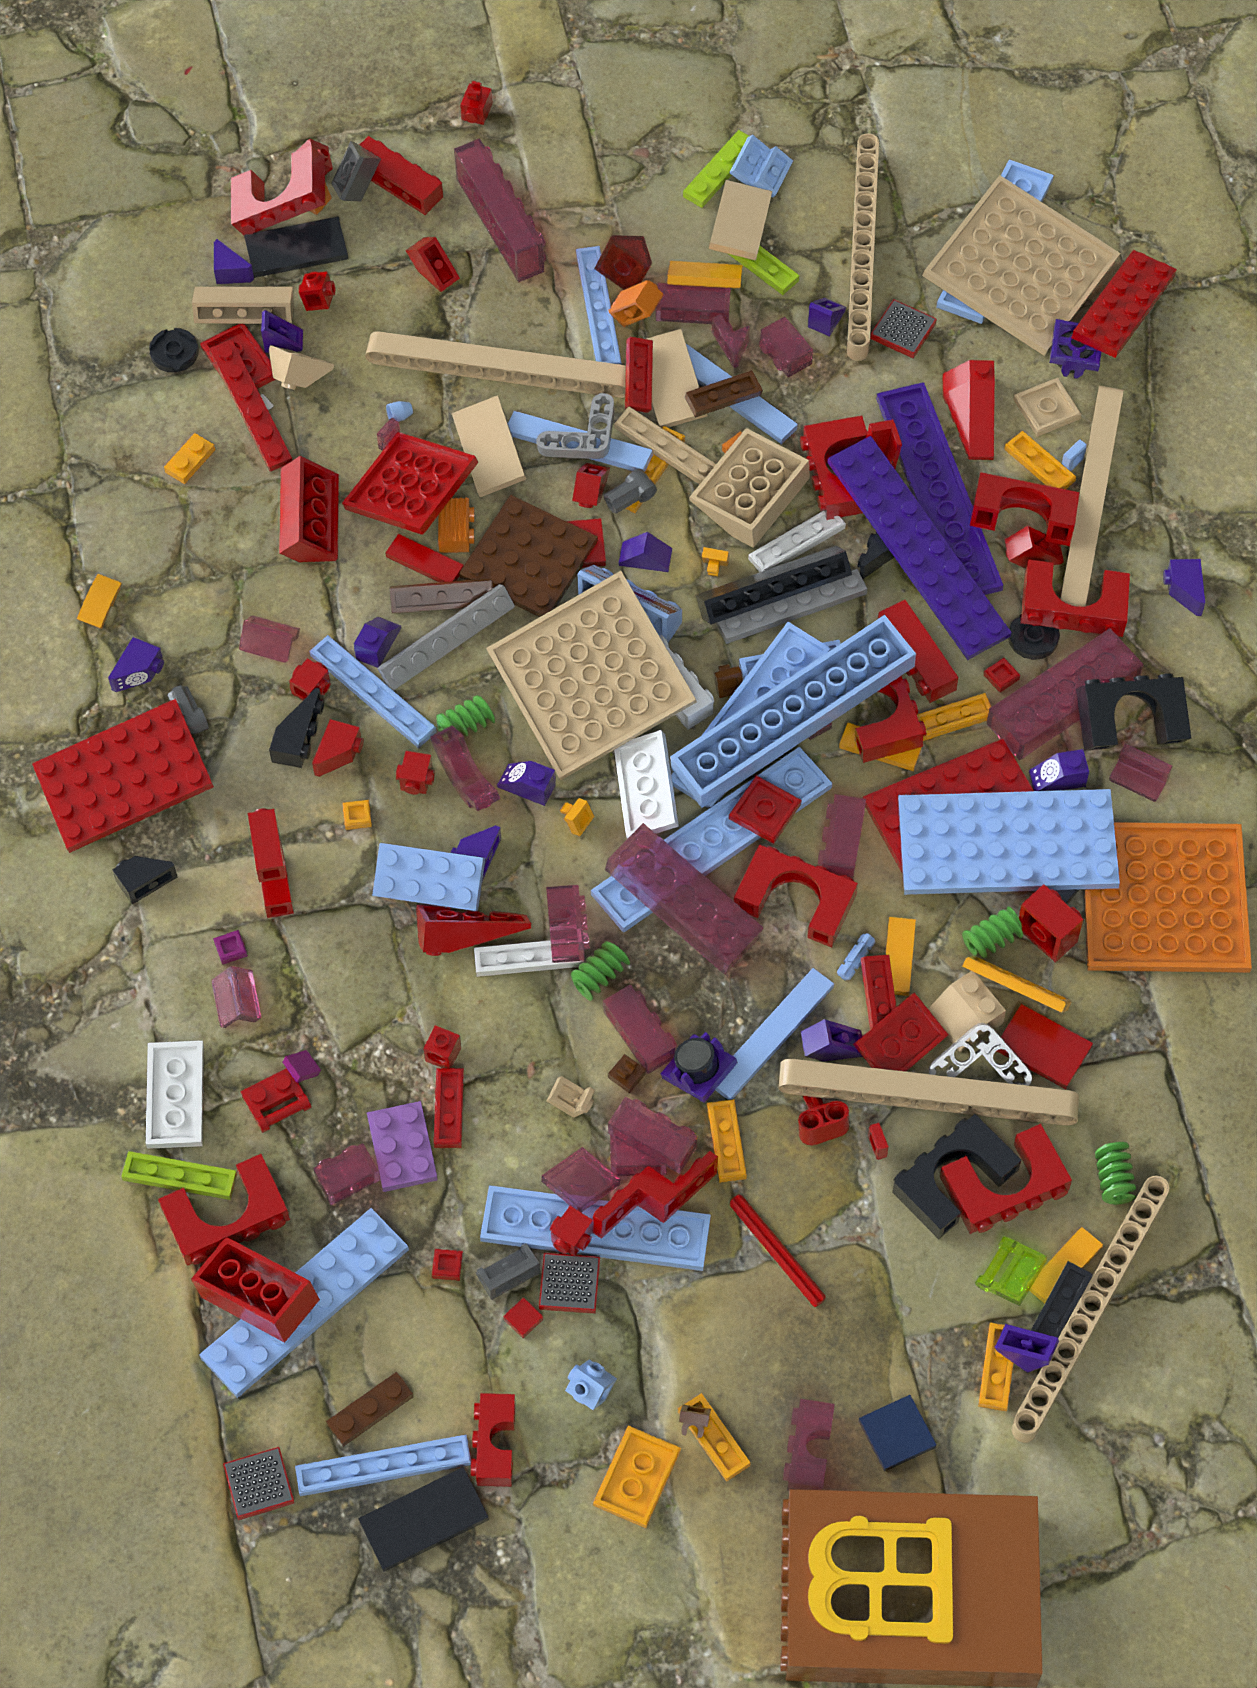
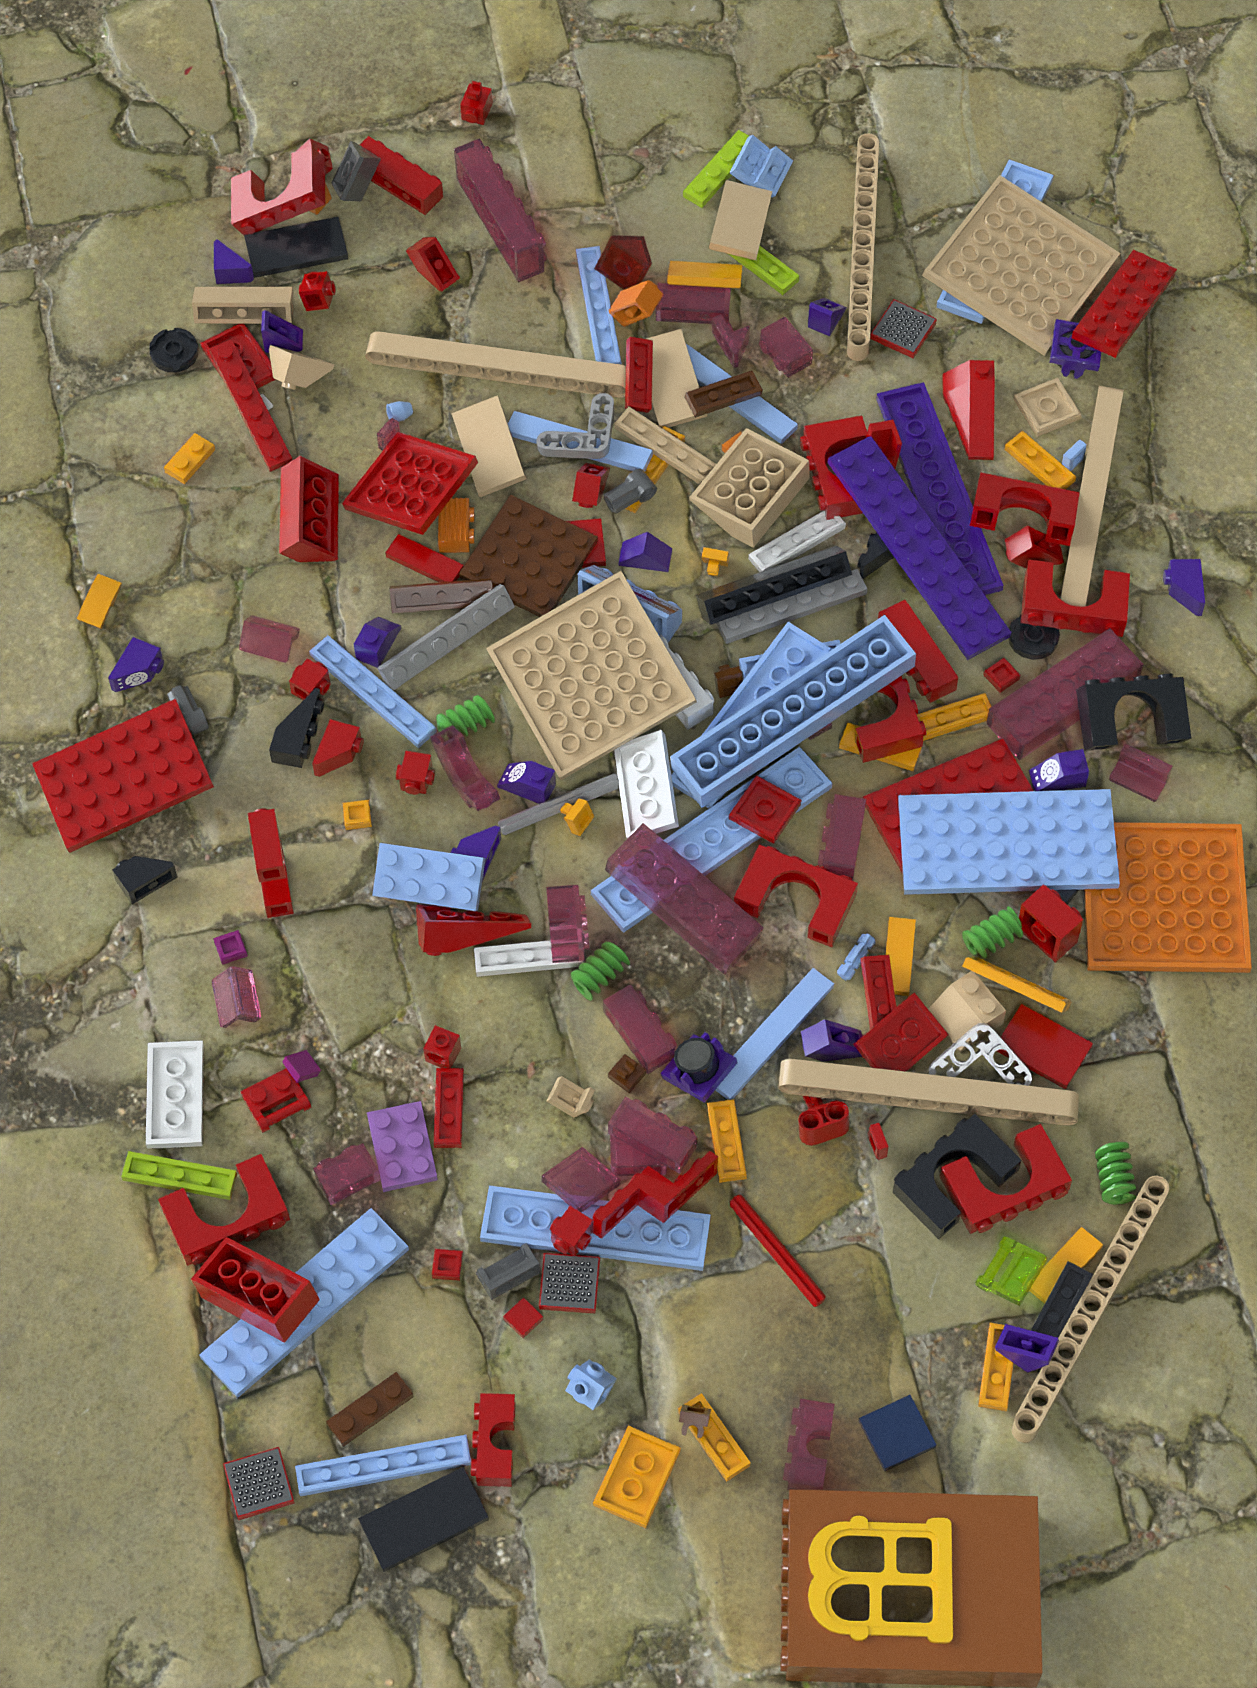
(554, 805): none -> light grey axle

